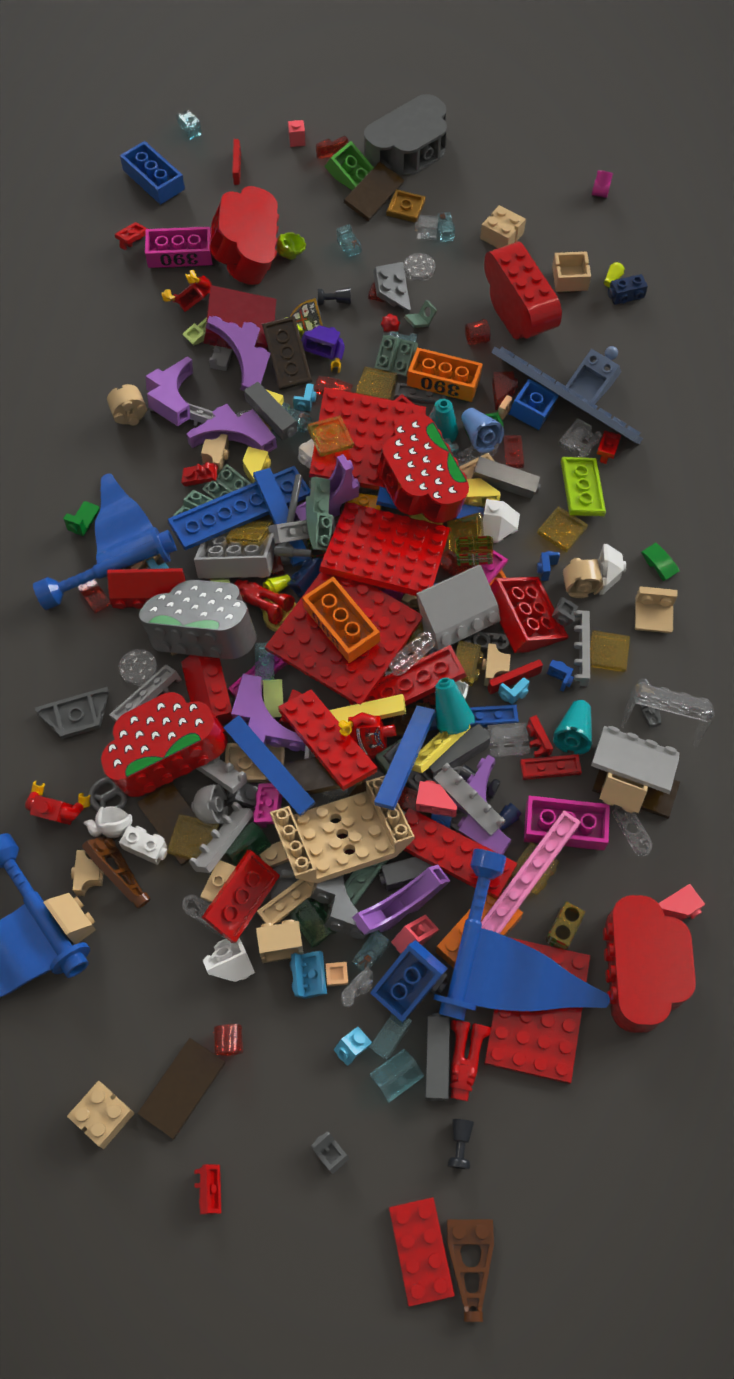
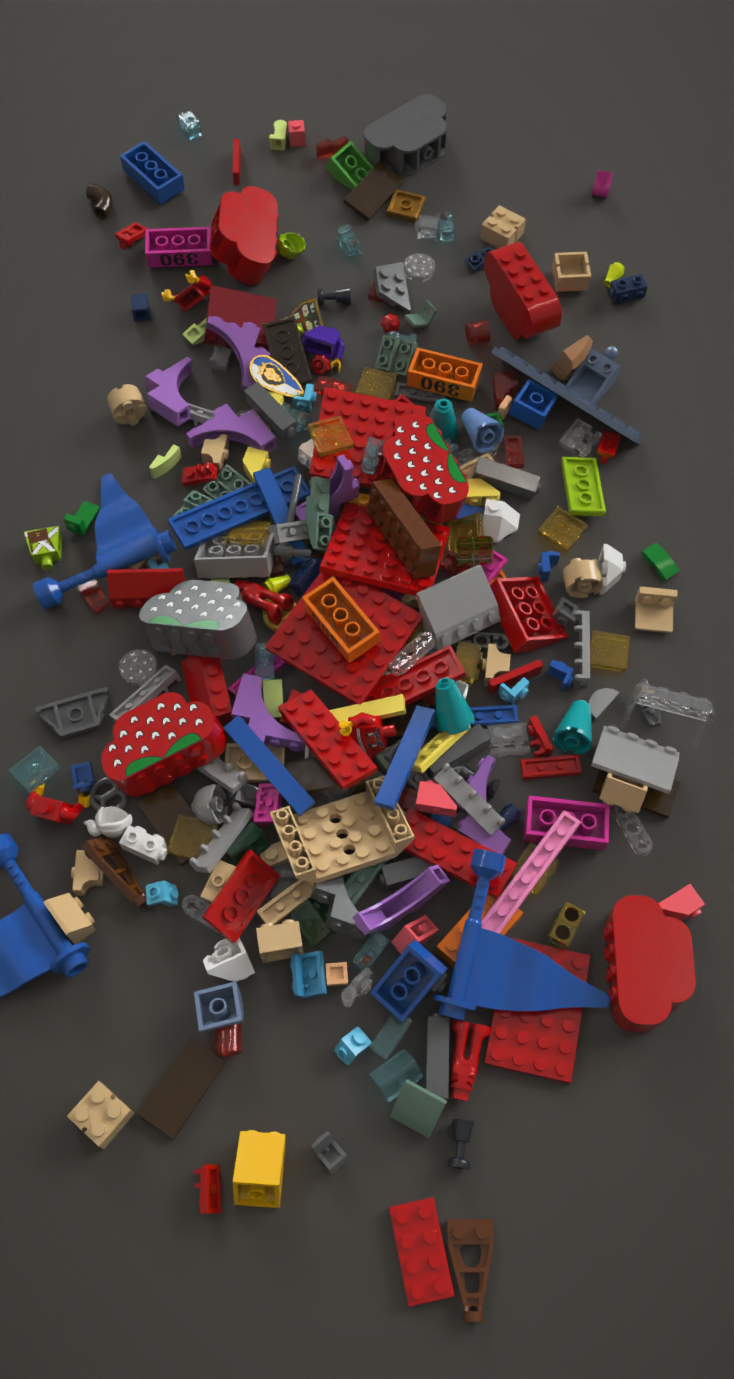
(34, 769): none -> clear light blue tile
(45, 546): none -> lime torso
(82, 776): none -> blue bracket
(103, 197): none -> dark brown cylinder
(140, 307): none -> dark blue brick
(163, 893): none -> medium azure bracket
(164, 464): none -> yellowish green slope
(219, 1006): none -> sand blue slope
(259, 1169): none -> yellow slope
(274, 377): none -> shield
(279, 138): none -> yellowish green leg
(320, 364): none -> red piece
(370, 460): none -> clear light blue leg
(404, 528): none -> reddish brown brick
(418, 1108): none -> sand green slope
(476, 259): none -> dark blue slope
(571, 358): none -> medium nougat slope
(601, 700): none -> light grey tile

